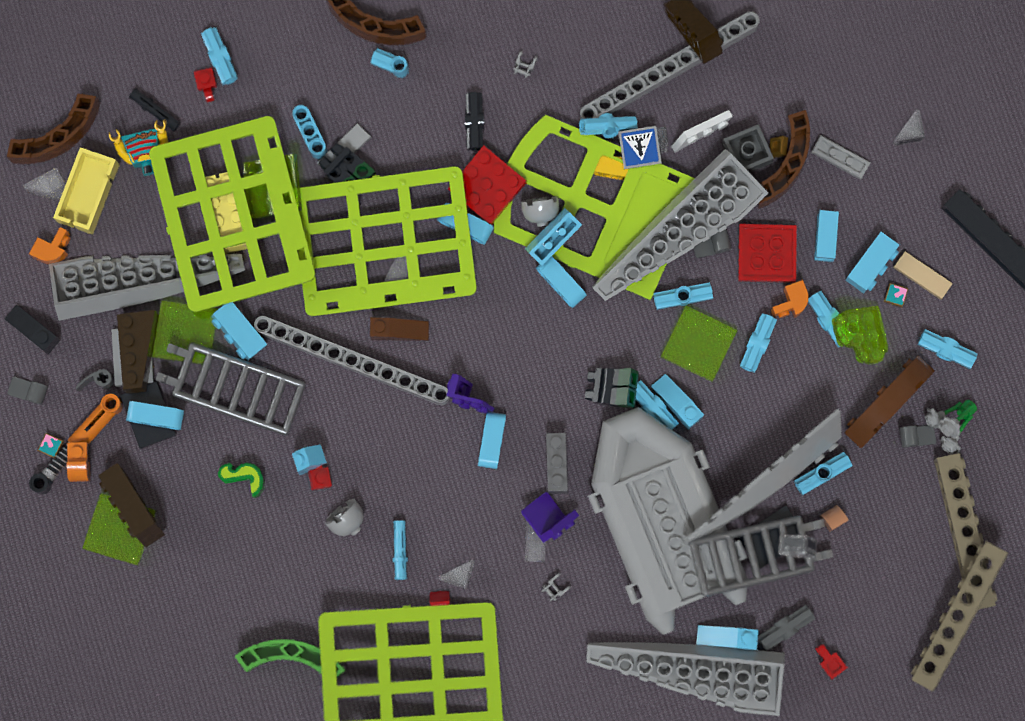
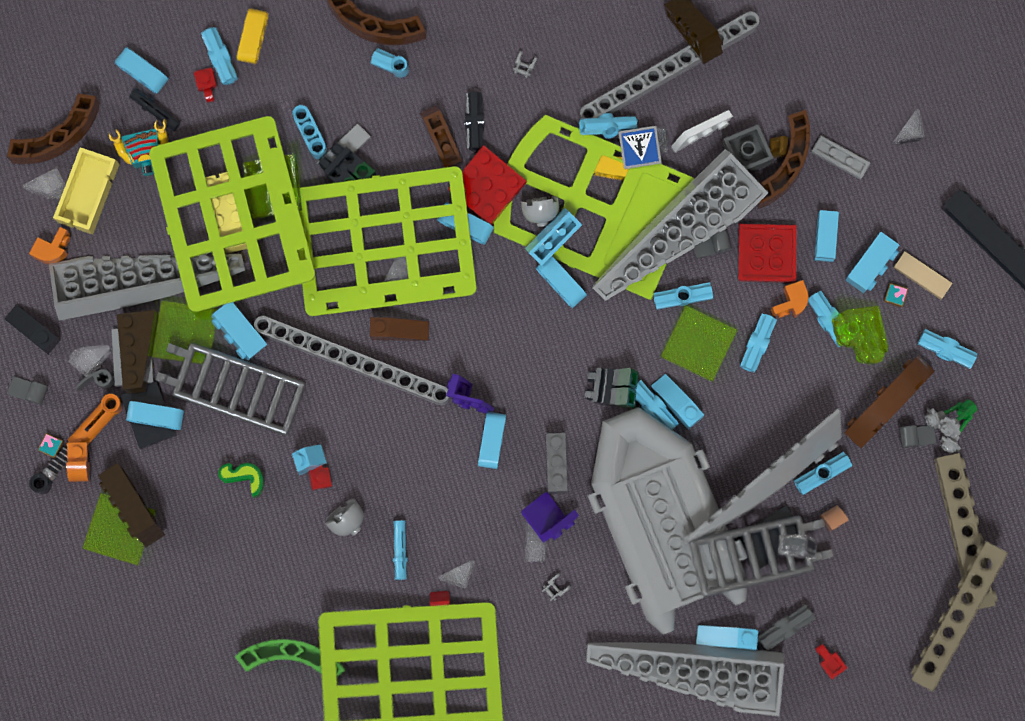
(89, 358): none -> clear slope
(141, 70): none -> medium azure beam
(252, 36): none -> yellow beam
(440, 136): none -> reddish brown slope

